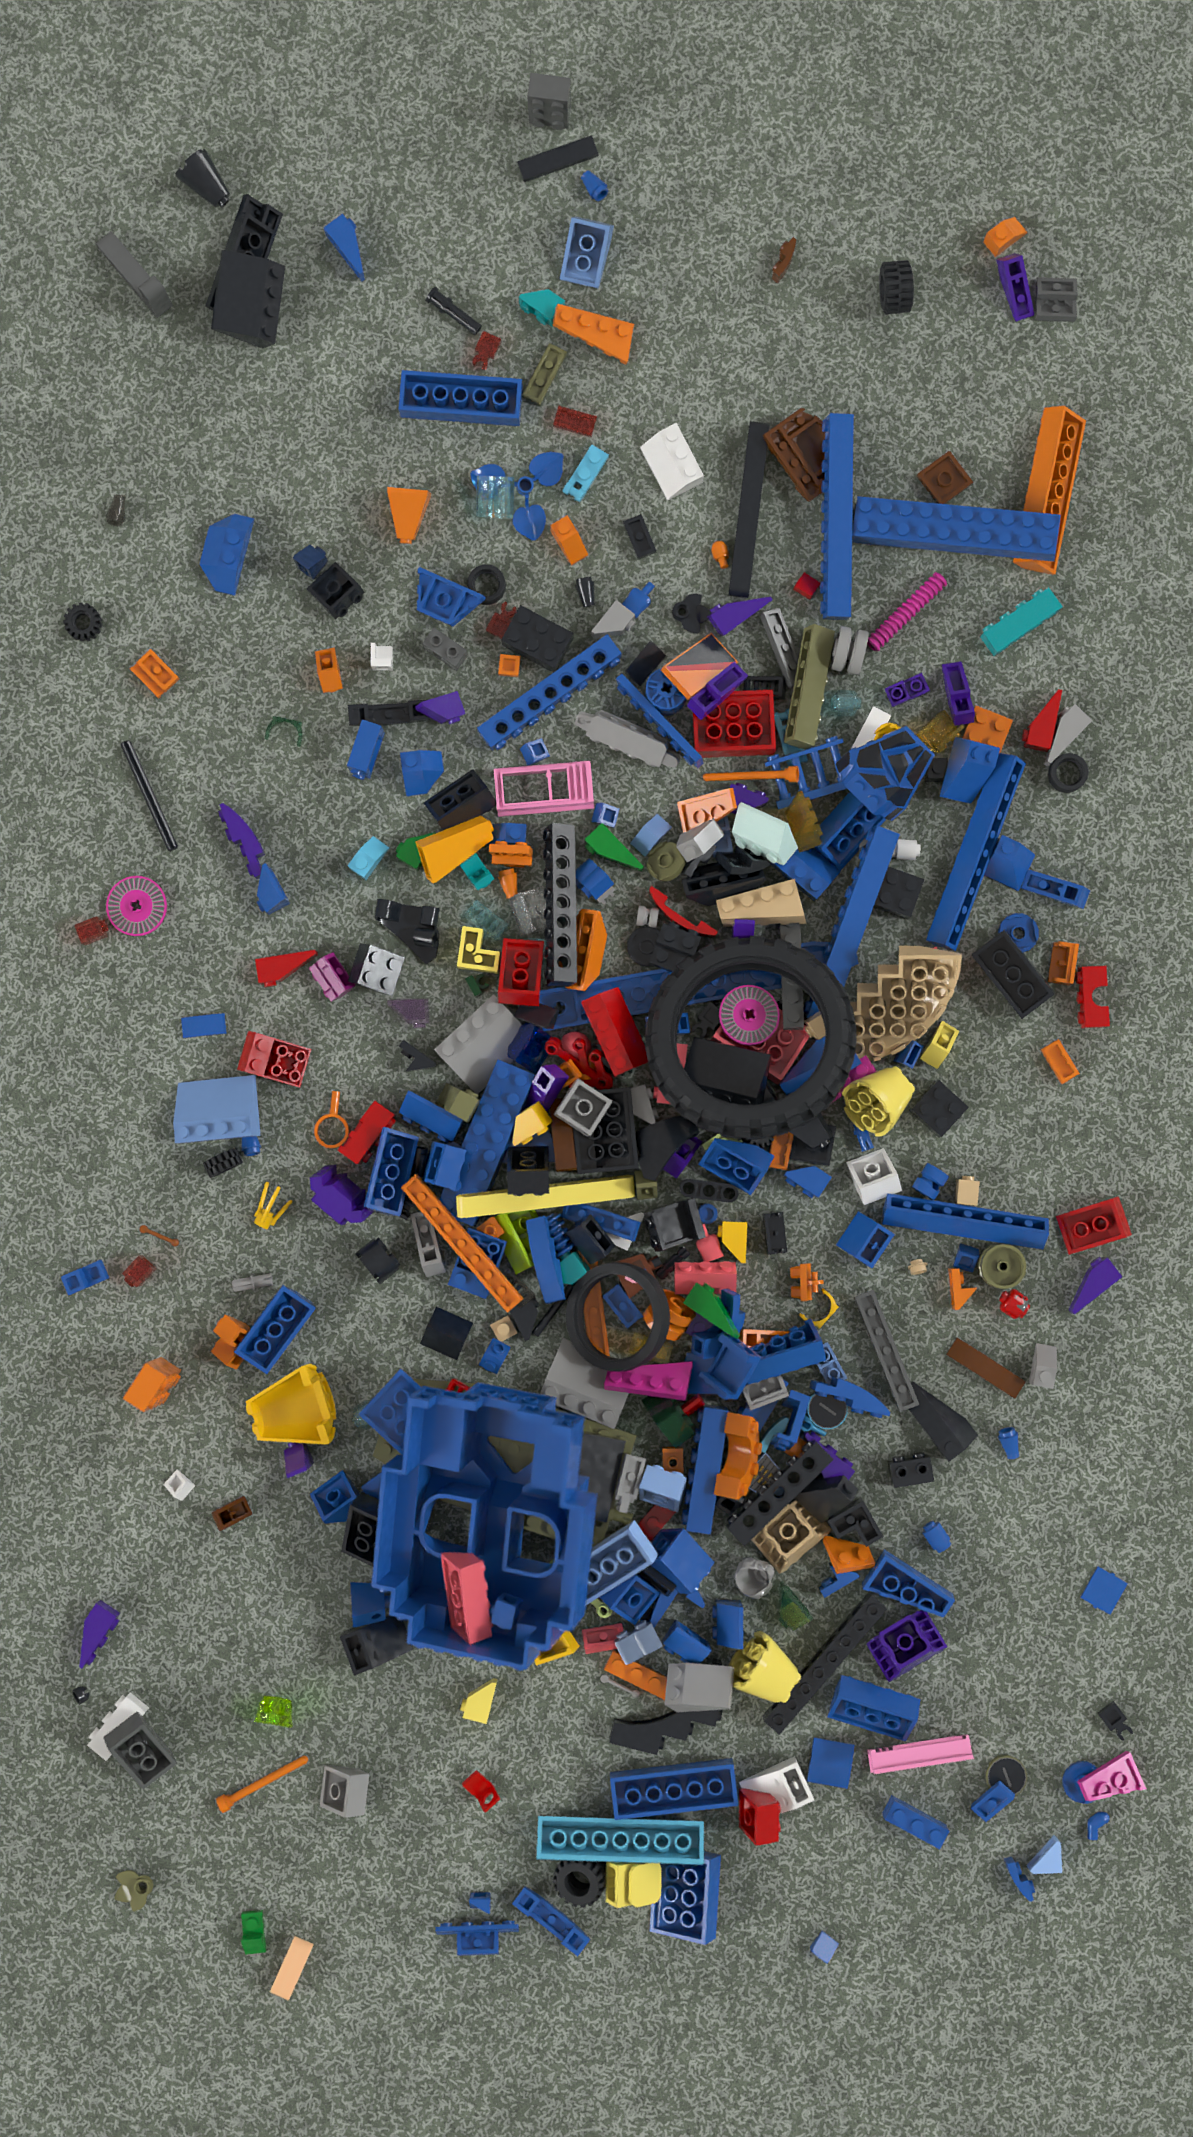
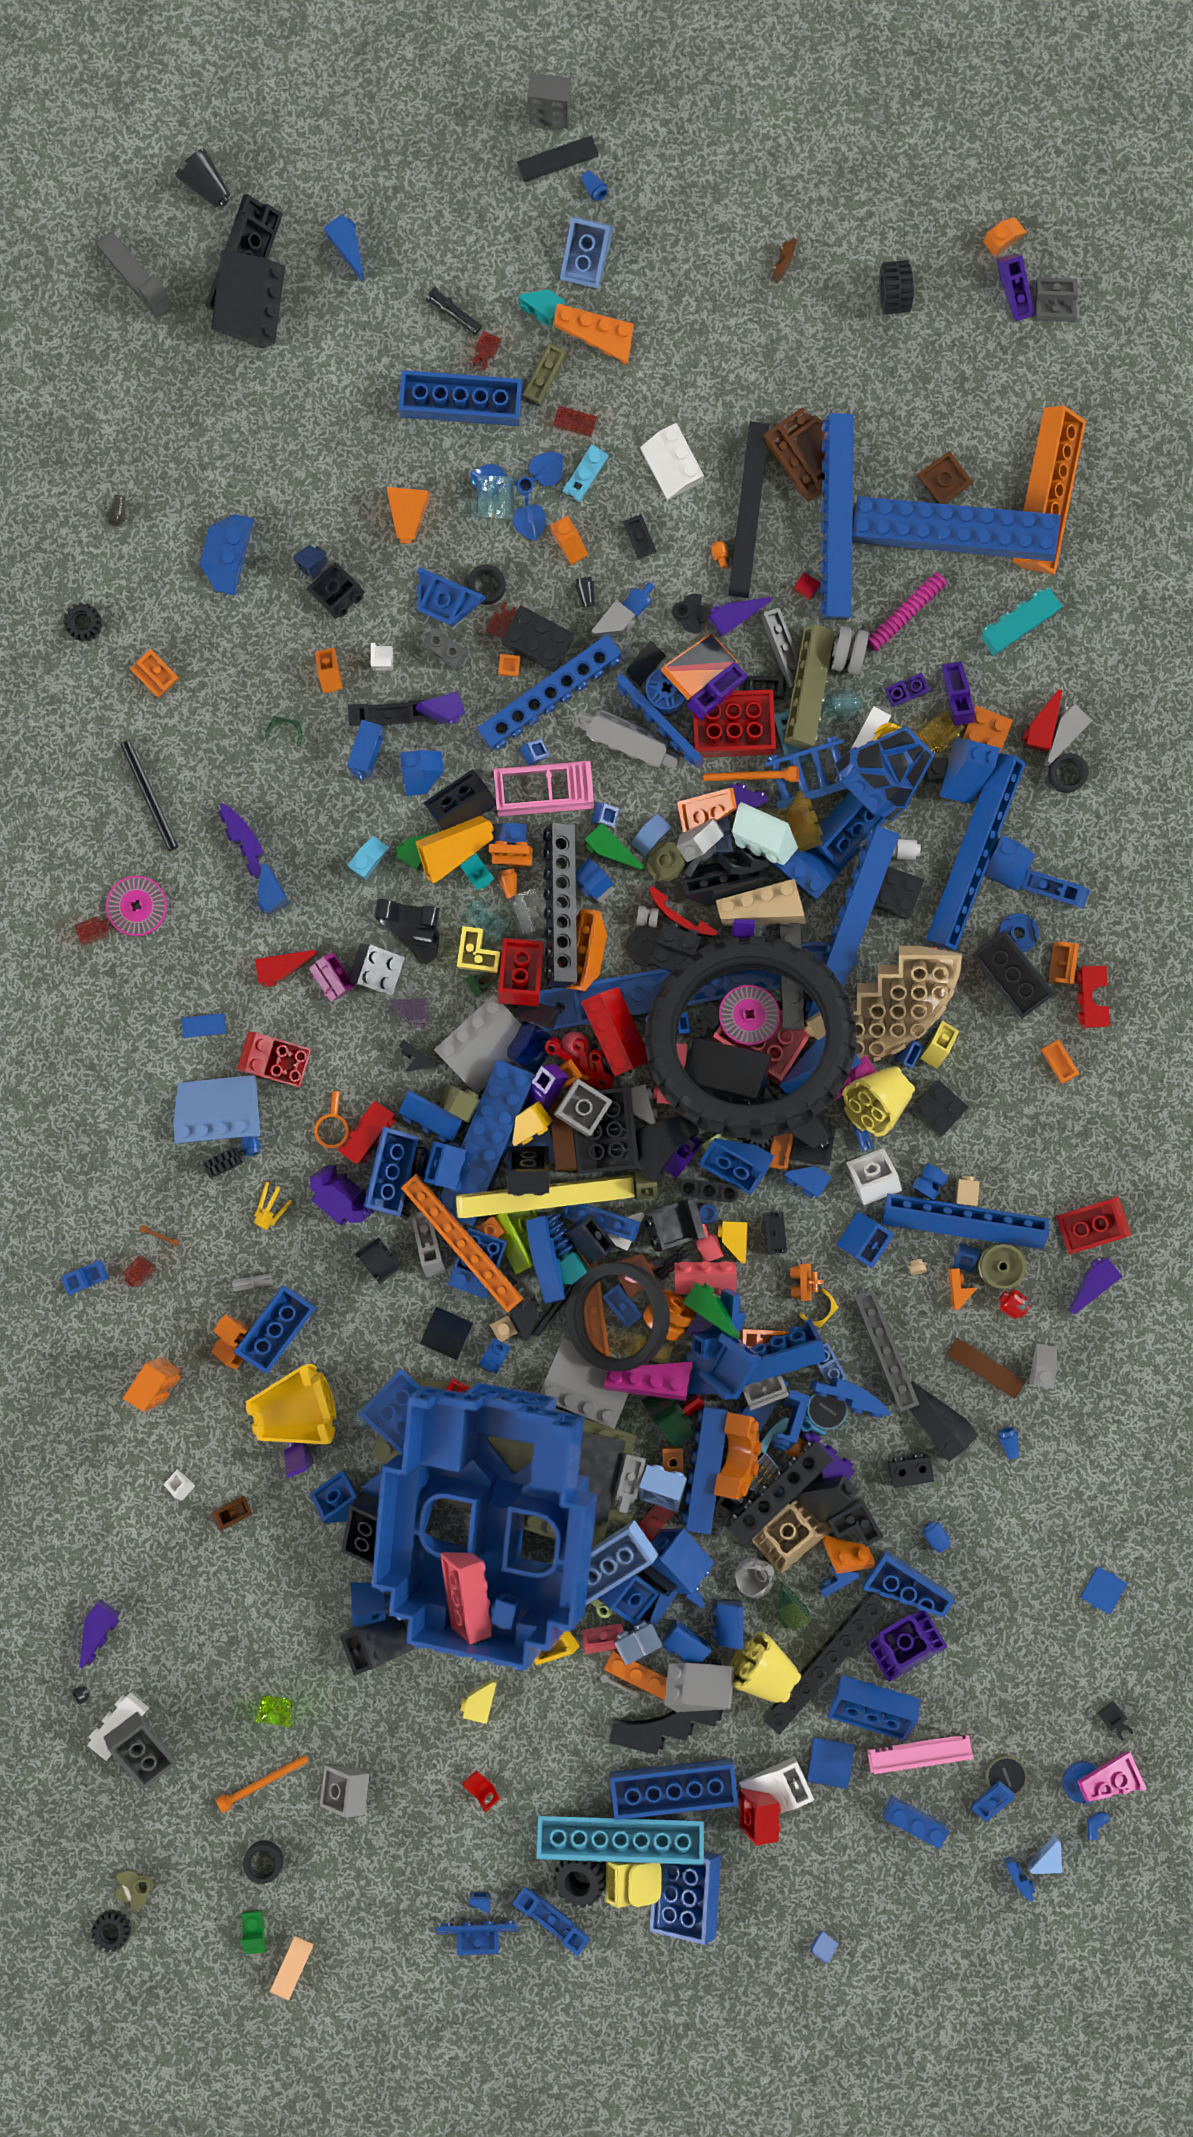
(111, 1943): none -> black tyre
(263, 1878): none -> black tyre

